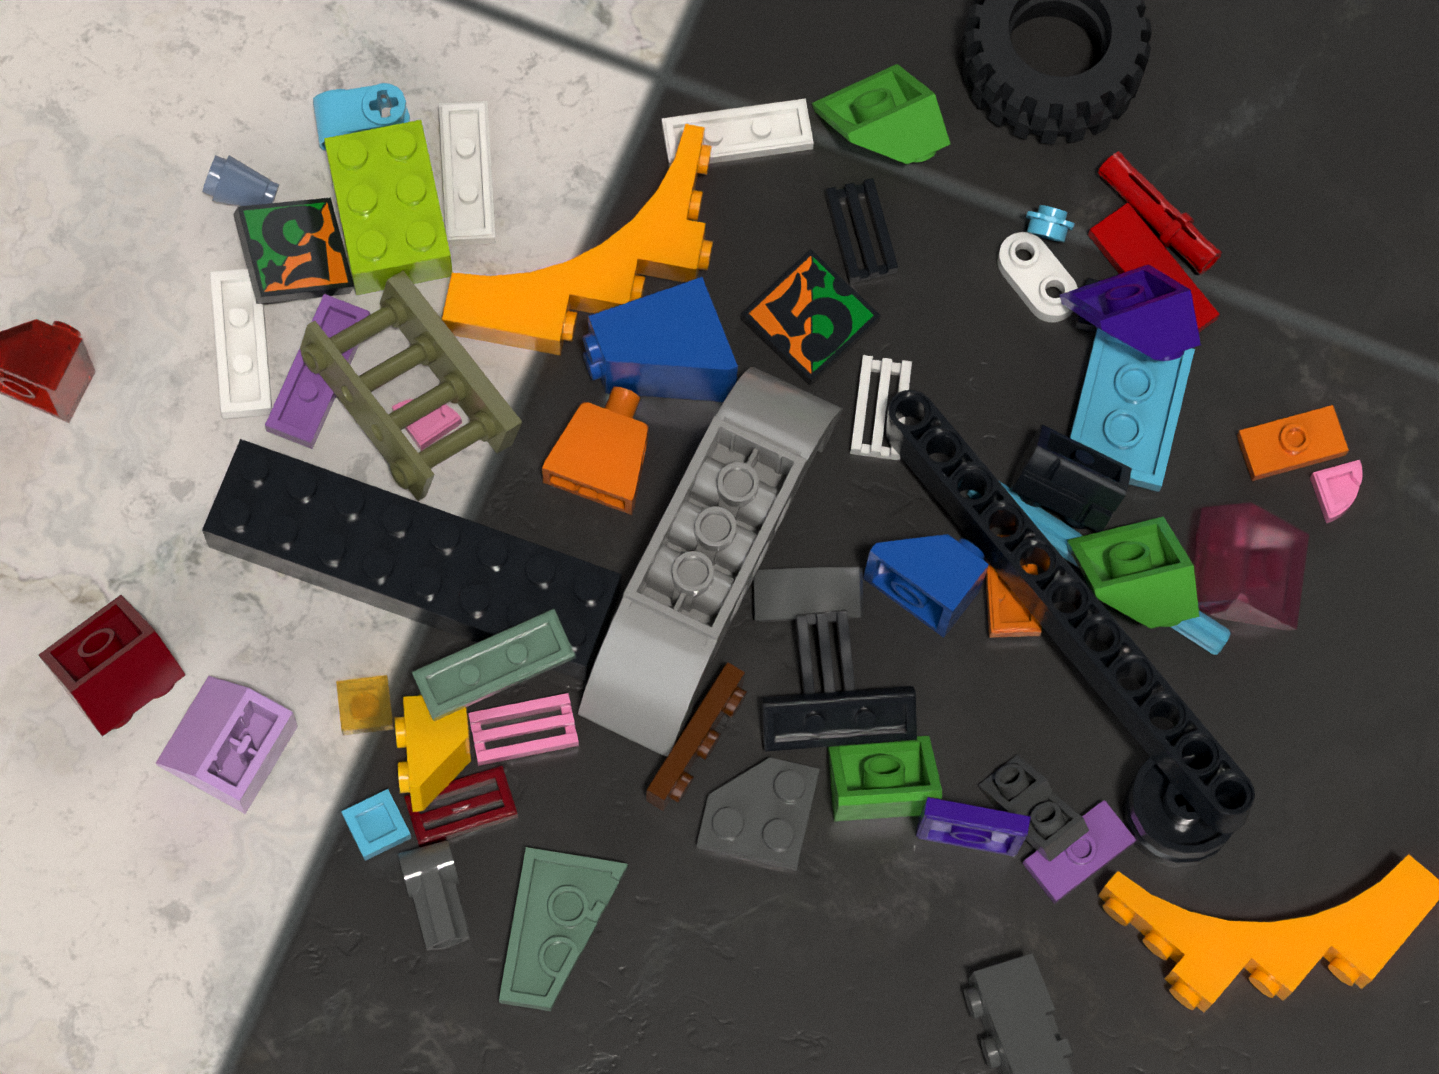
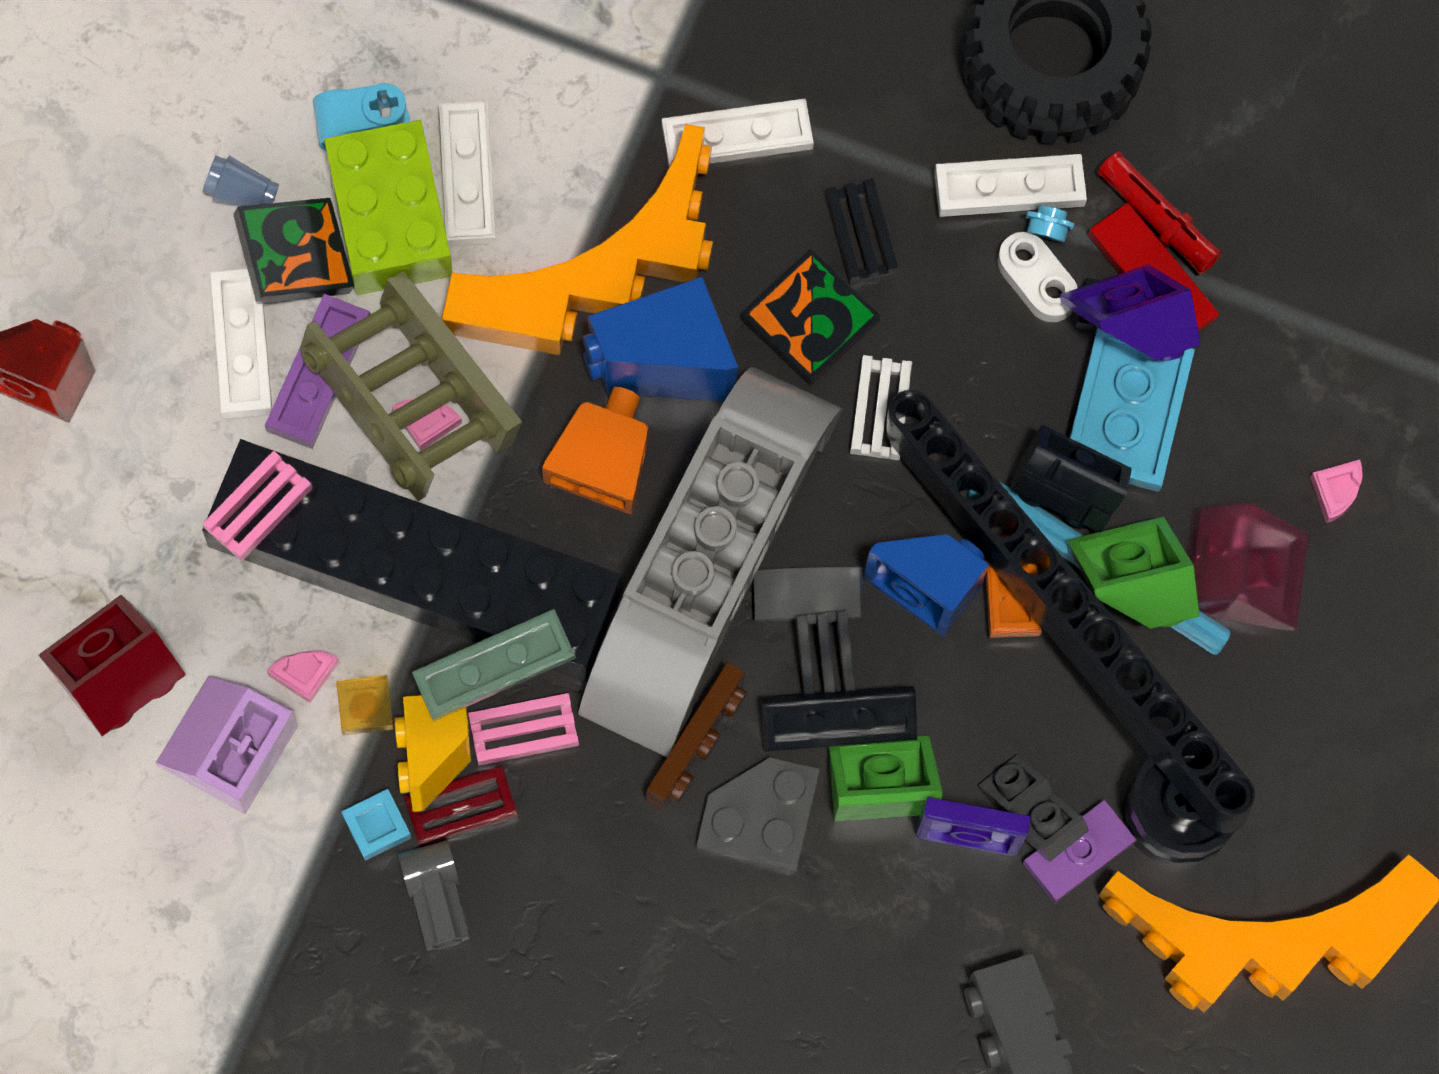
(244, 492): none -> bright pink tile
(304, 672): none -> bright pink tile
(552, 922): sand green wing -> none
(888, 116): bright green slope -> none
(1010, 185): none -> white plate
(1292, 443): orange plate -> none

